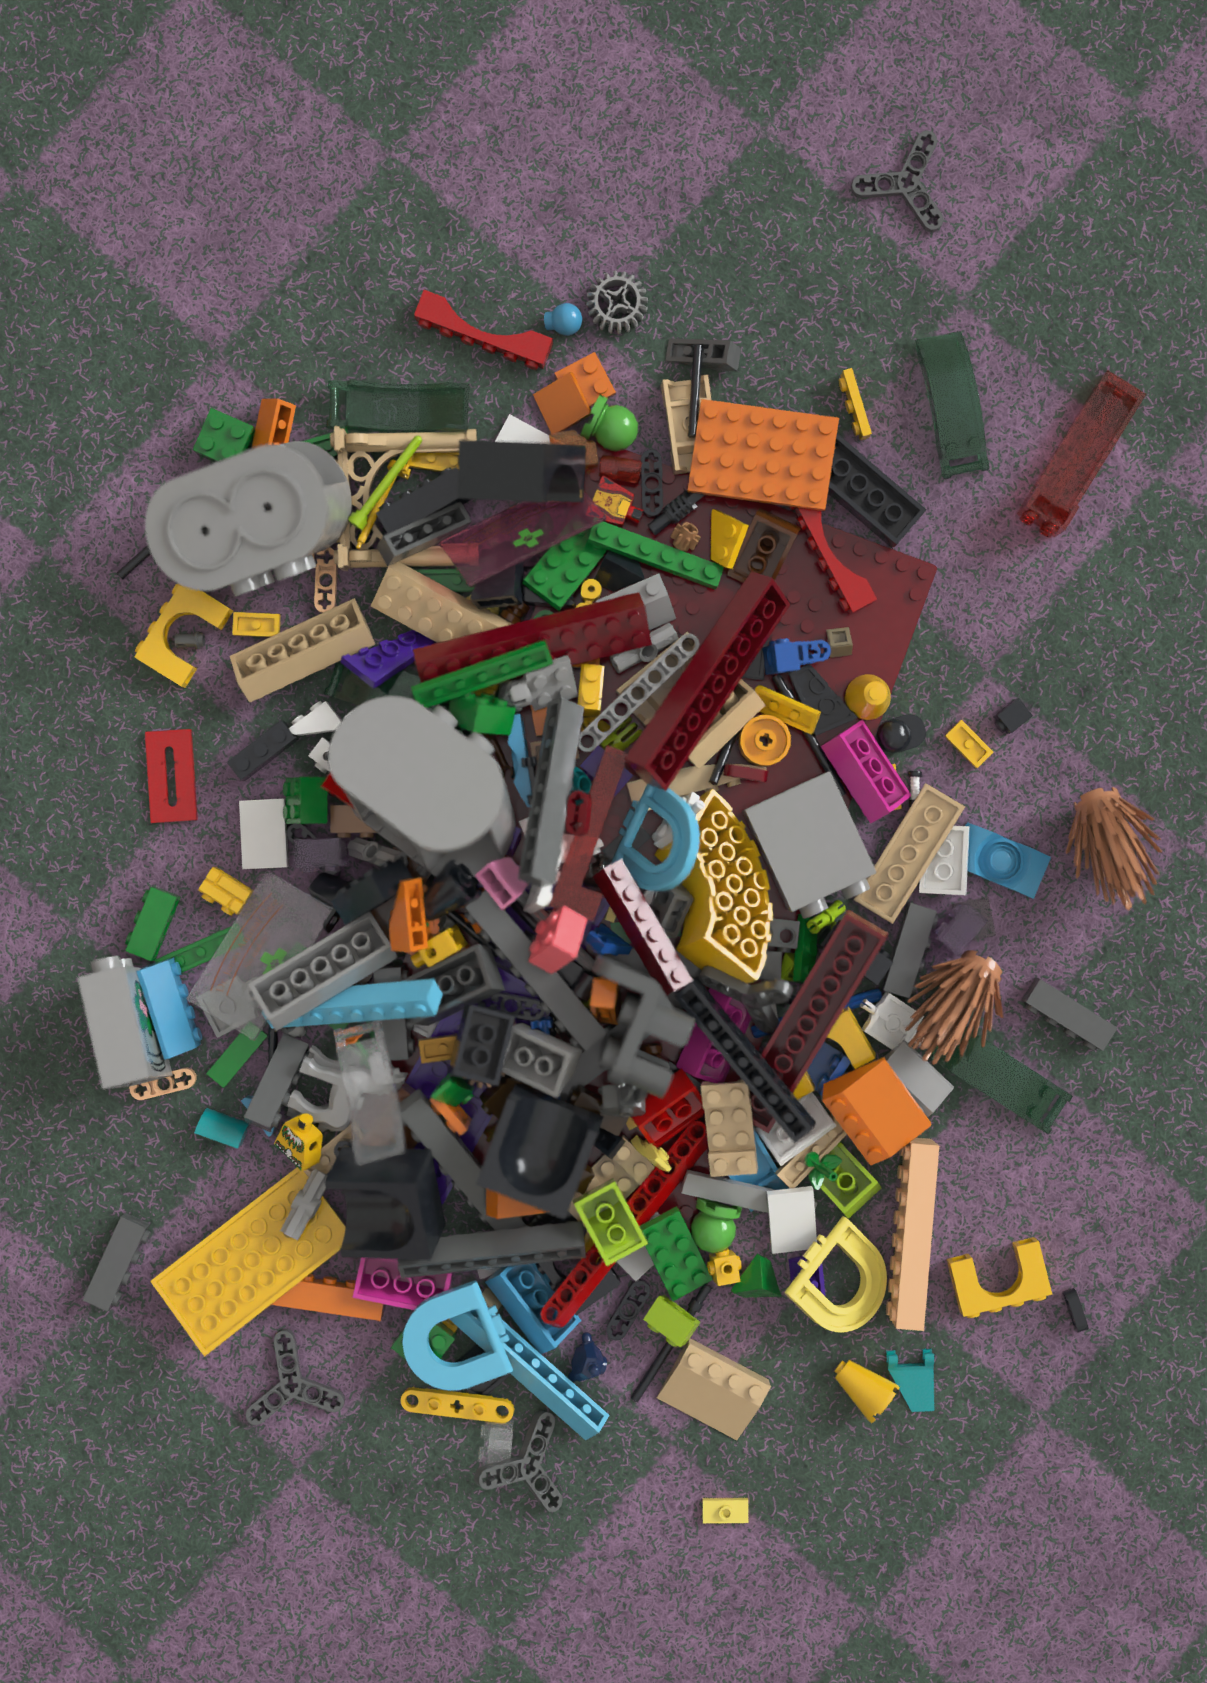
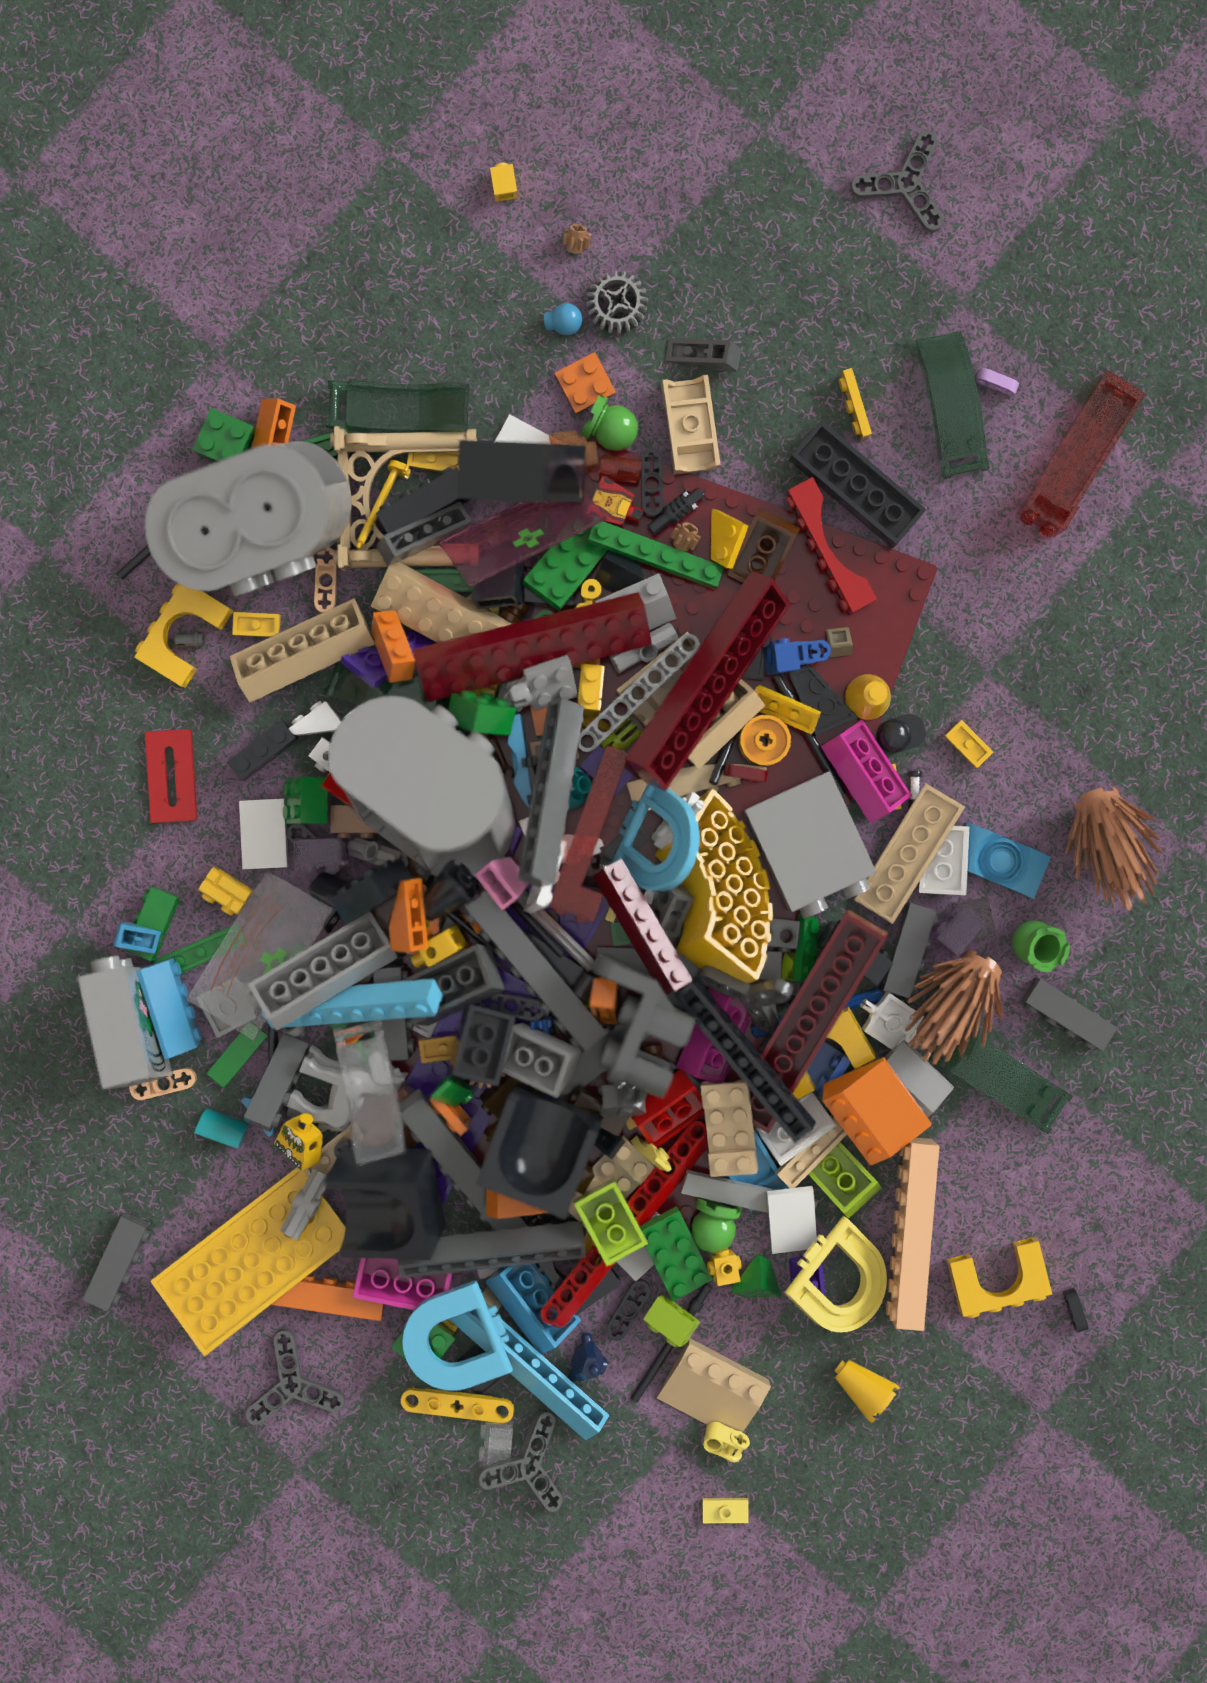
(136, 937): none -> dark azure slope
(360, 517): lime piece -> none
(392, 646): none -> orange brick
(482, 674): green plate -> none
(503, 182): none -> yellow brick
(527, 347): red arch -> none
(557, 939): coral brick -> none
(562, 403): orange tile -> none
(576, 238): none -> medium nougat gear
(578, 813): dark red beam -> none
(606, 941): blue wing -> none
(695, 390): black bar -> none
(723, 1441): none -> light yellow piece
(763, 455): orange plate -> none
(822, 1168): green plant -> none
(826, 917): lime pin -> none
(914, 1380): teal flag -> none
(997, 381): none -> lavender beam
(1012, 716): black brick -> none
(1040, 945): none -> bright green tile

